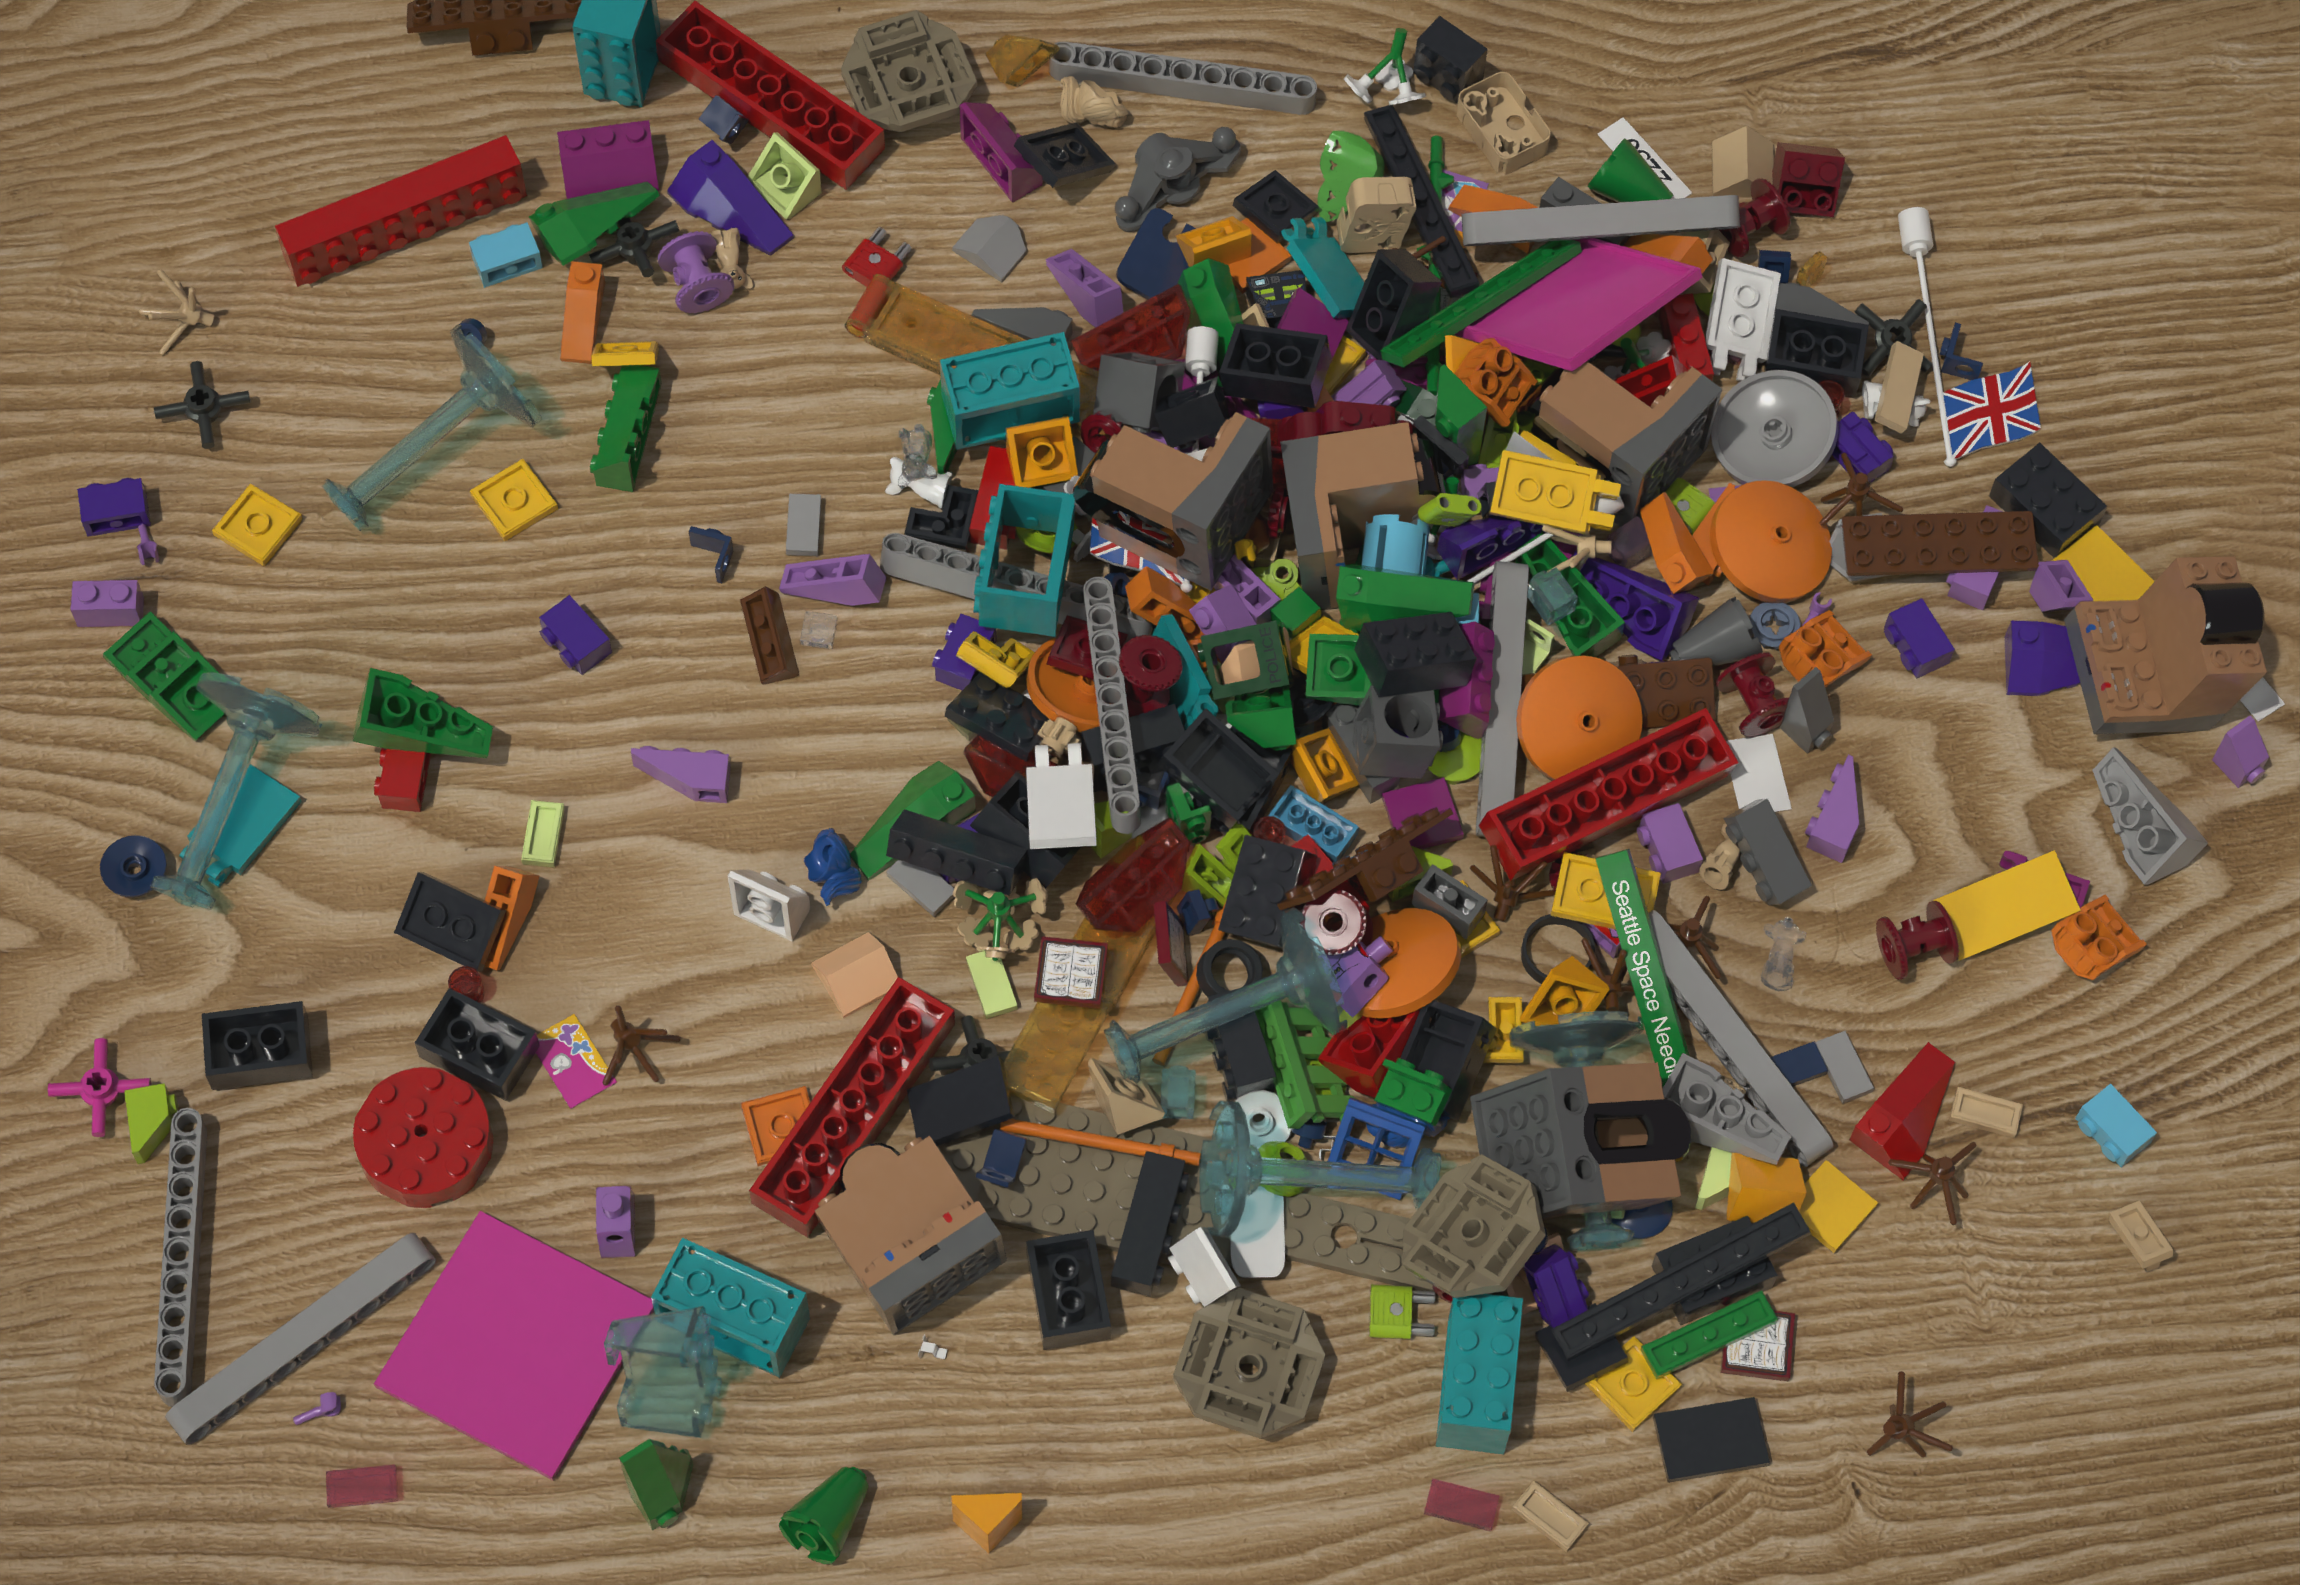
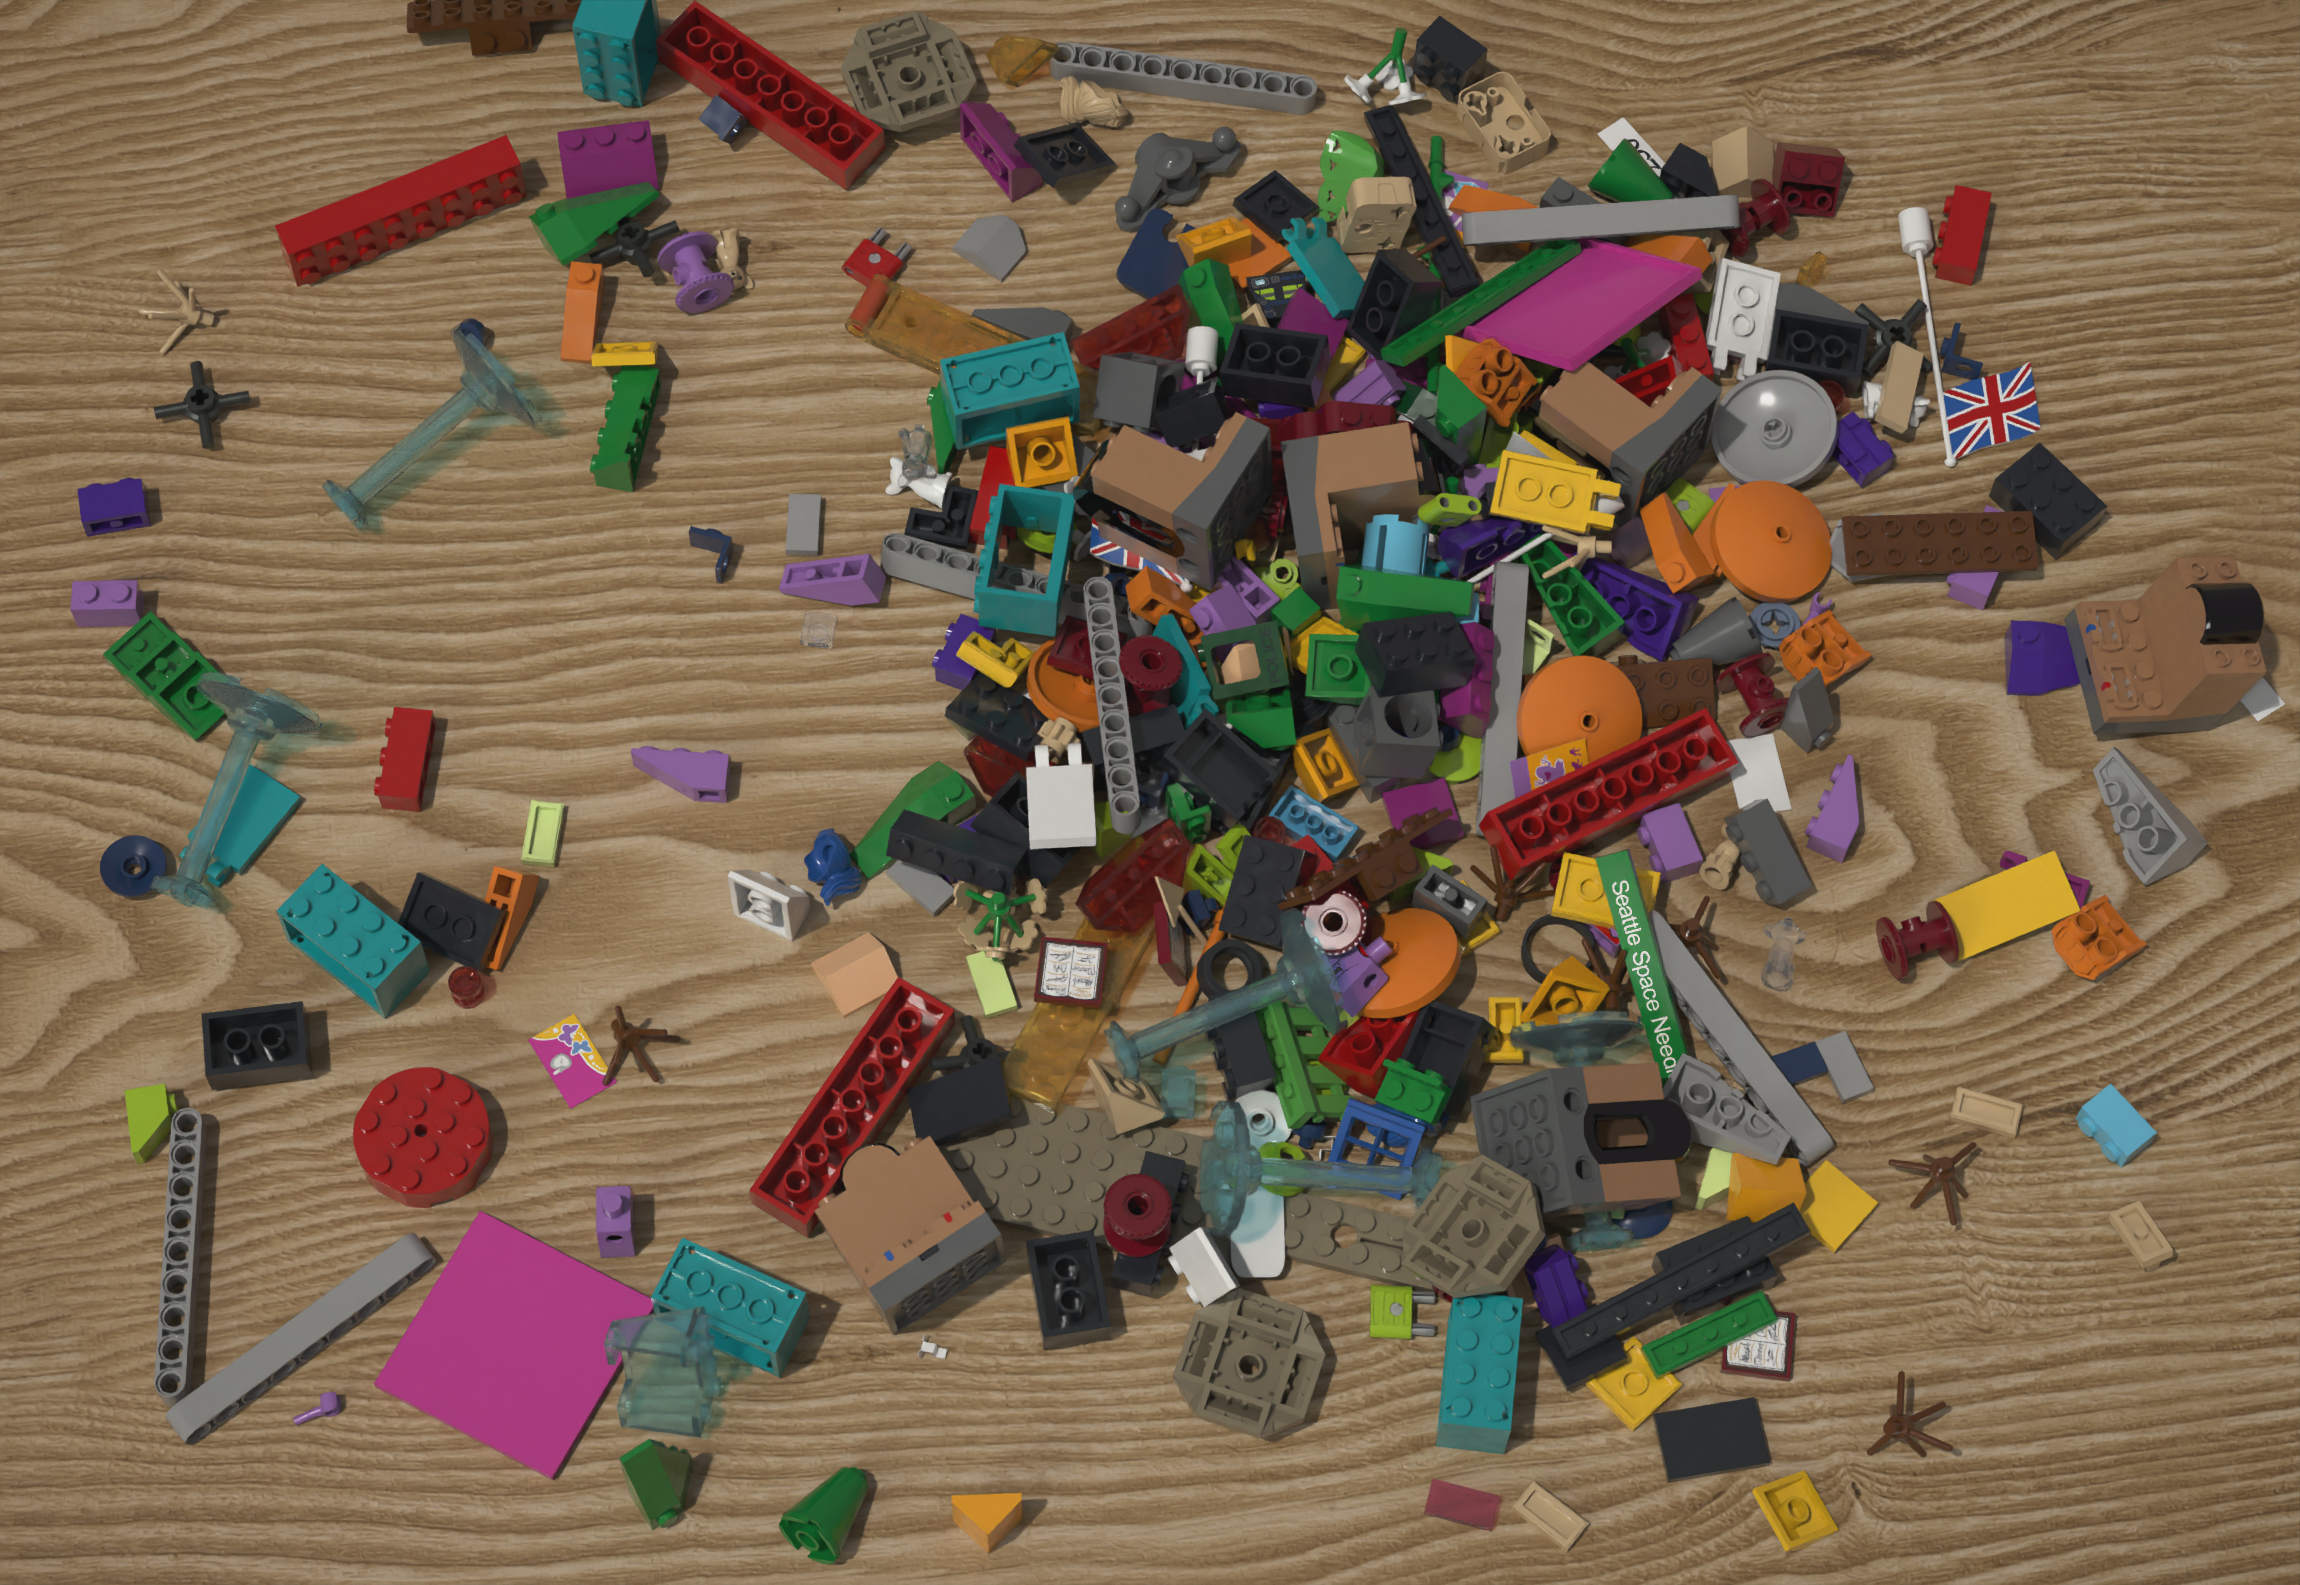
(91, 1079): dark pink bar -> none
(146, 547): medium lavender hand -> none
(257, 524): yellow tile -> none
(353, 941): none -> teal hose
(361, 1486): clear pink tile -> none
(410, 719): green wedge -> none
(477, 1044): black brick -> none
(505, 254): medium azure brick -> none
(513, 499): yellow tile -> none
(575, 635): dark purple brick -> none
(721, 194): dark purple wedge -> none
(769, 636): reddish brown slope -> none
(771, 1120): orange tile -> none
(785, 177): yellowish green slope -> none
(1002, 1158): dark blue bracket -> none
(1088, 288): medium lavender slope -> none
(1095, 424): dark red gear -> none
(1098, 1141): orange bar -> none
(1137, 1215): none -> dark red hose
(1172, 899): none -> tan piece
(1547, 766): none -> sticker
(1551, 595): clear light blue brick -> none
(1688, 174): none -> black slope
(1776, 261): dark blue tile -> none
(1795, 1511): none -> yellow slope
(1856, 491): reddish brown plant -> none
(1905, 1112): red wedge -> none
(1918, 638): dark purple brick -> none
(1961, 234): none -> red brick
(2057, 586): medium lavender slope -> none
(2105, 568): yellow tile -> none
(2242, 753): medium lavender slope -> none

